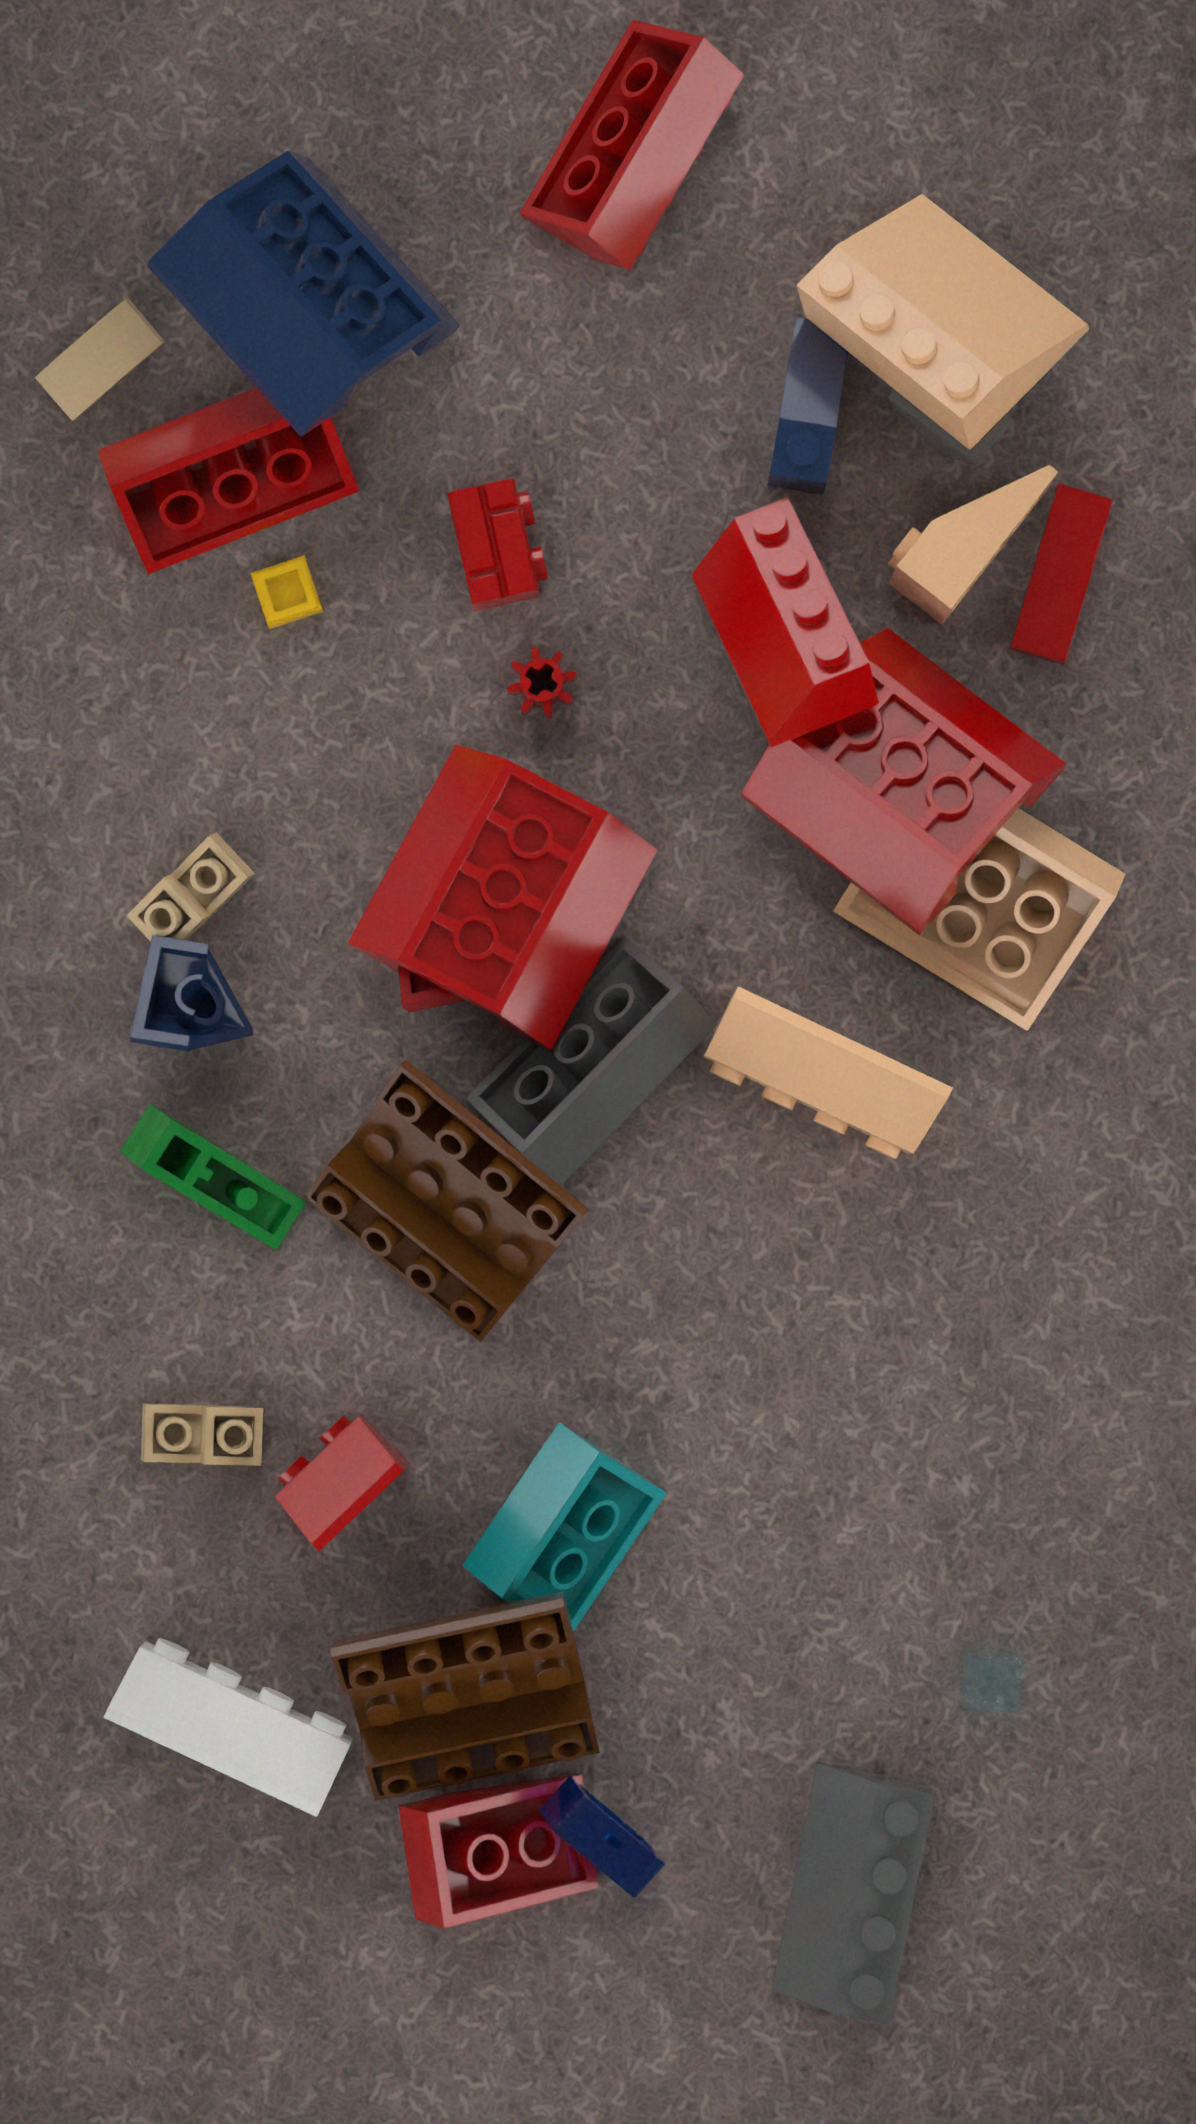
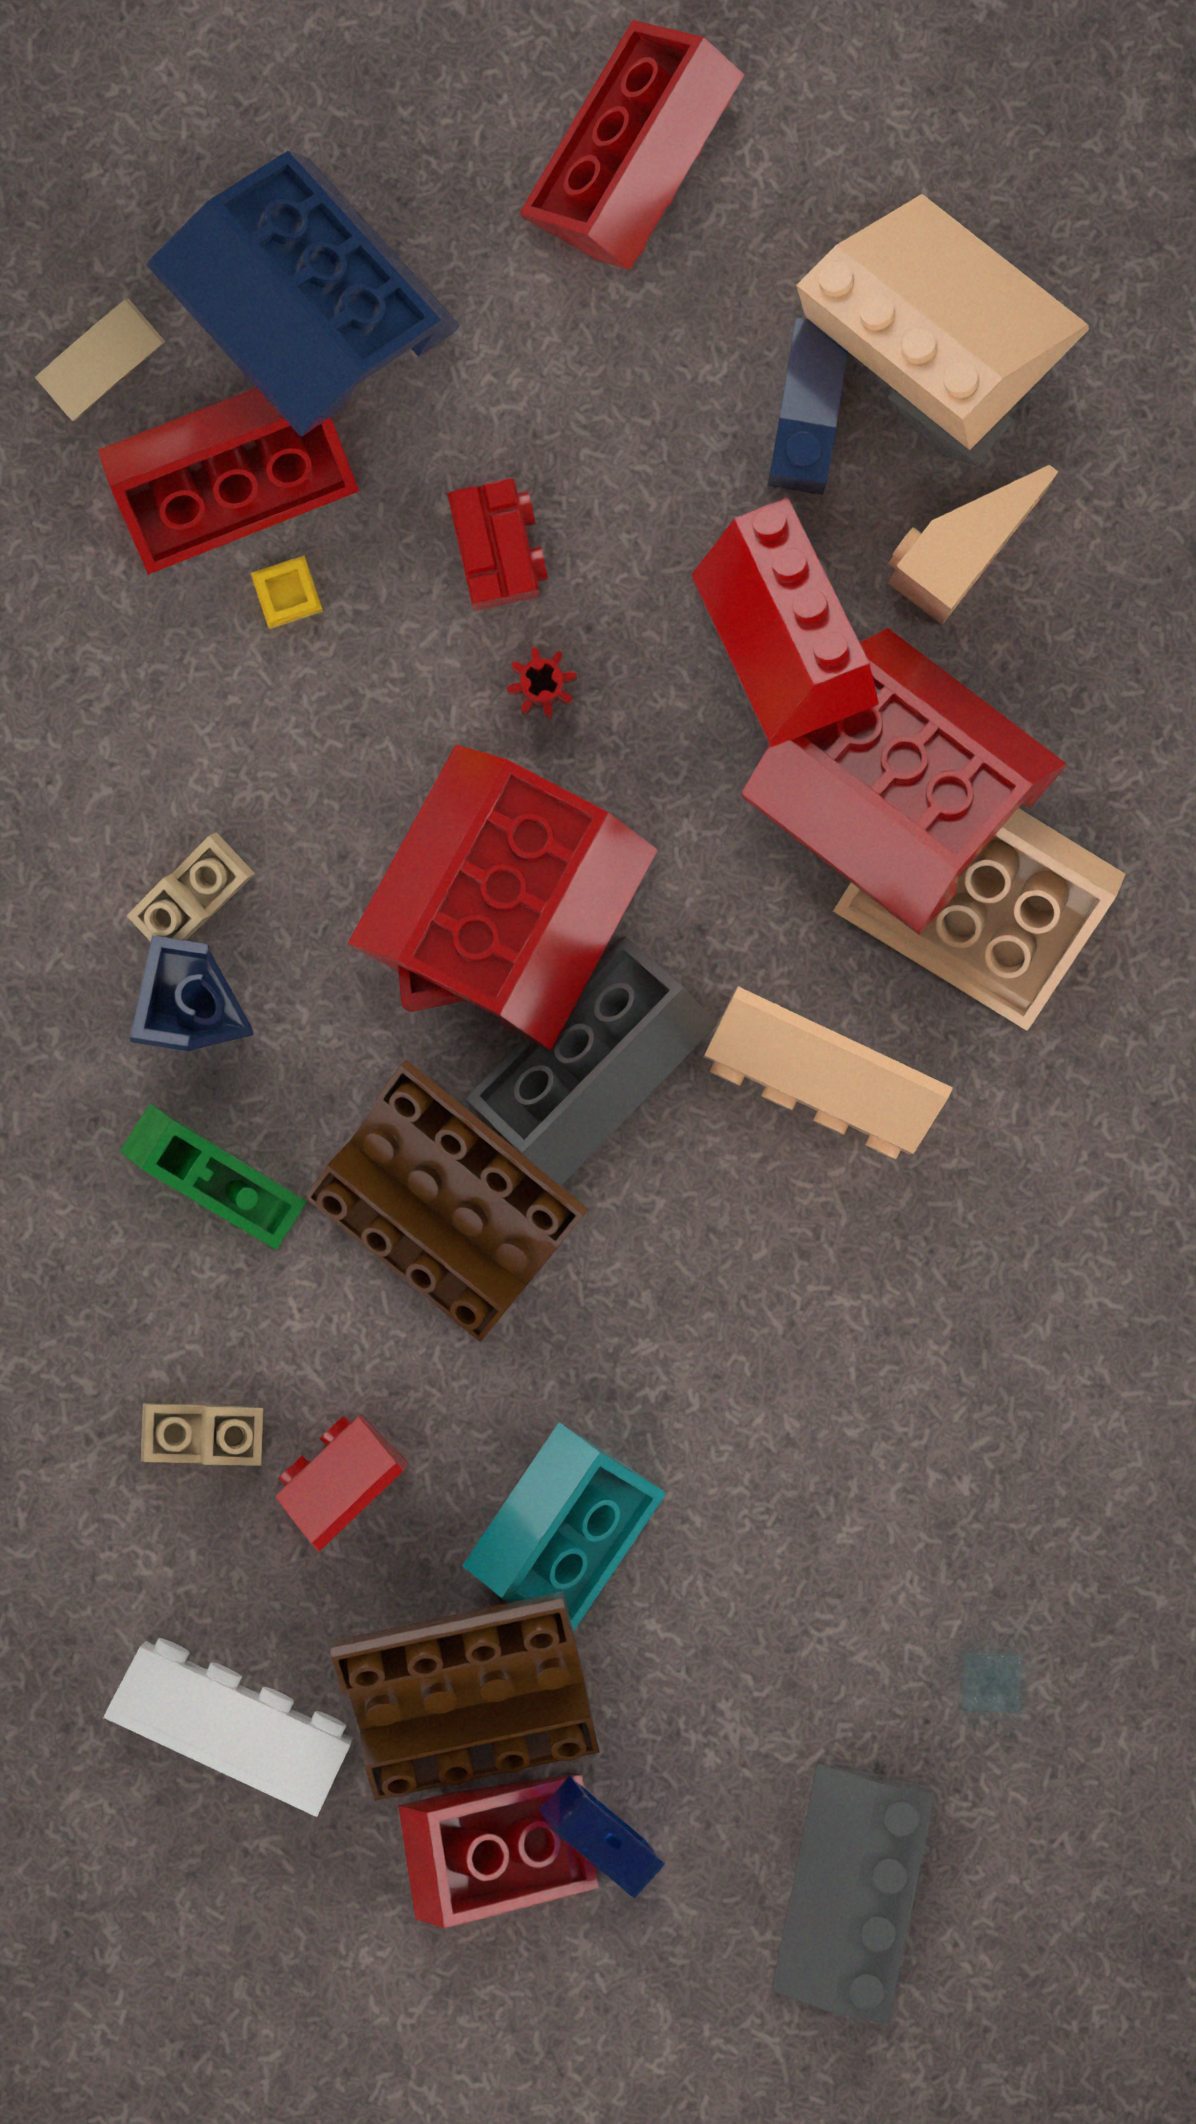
(1061, 574): red tile -> none

